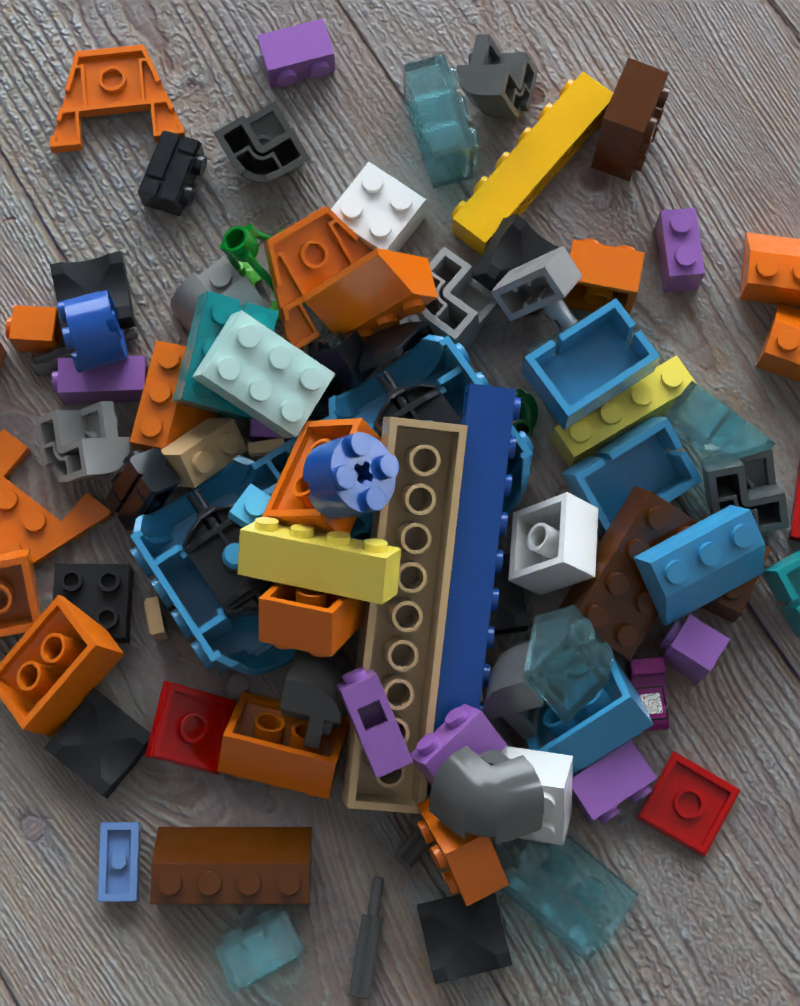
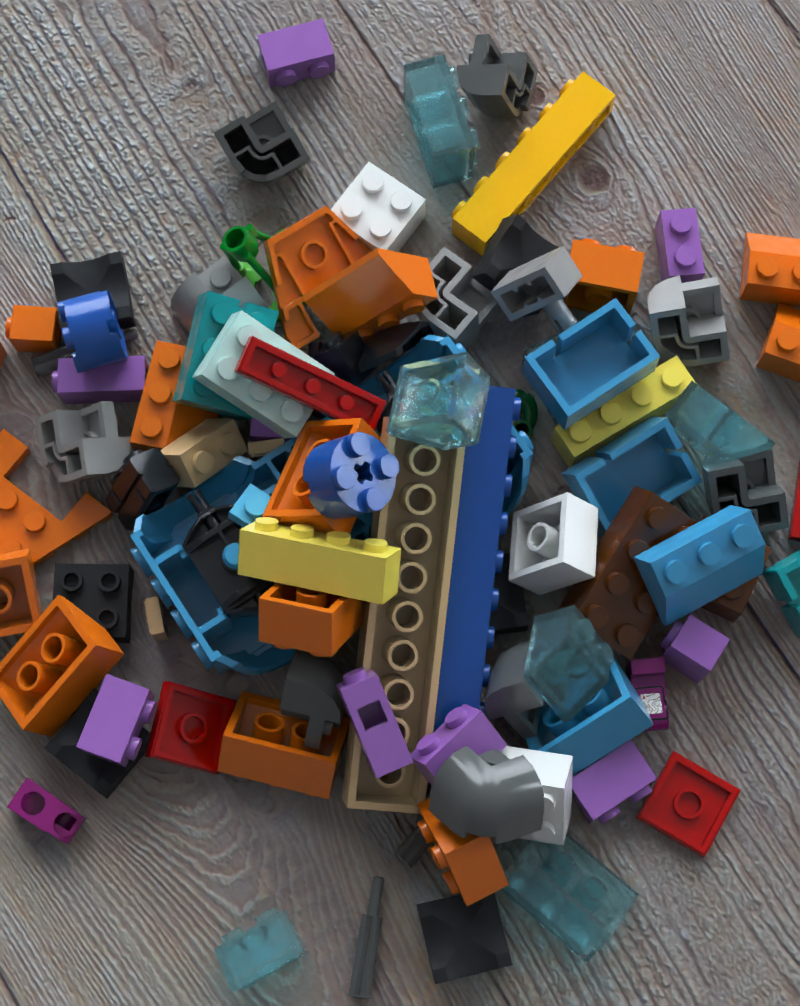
(46, 811): none -> magenta leg
(109, 84): orange wing -> none
(117, 721): none -> medium lavender brick
(119, 862): medium blue plate -> none
(172, 173): black brick -> none
(232, 866): reddish brown slope -> none
(307, 383): none -> red tile
(440, 402): none -> clear light blue slope
(631, 120): reddish brown brick -> none
(688, 321): none -> light grey brick

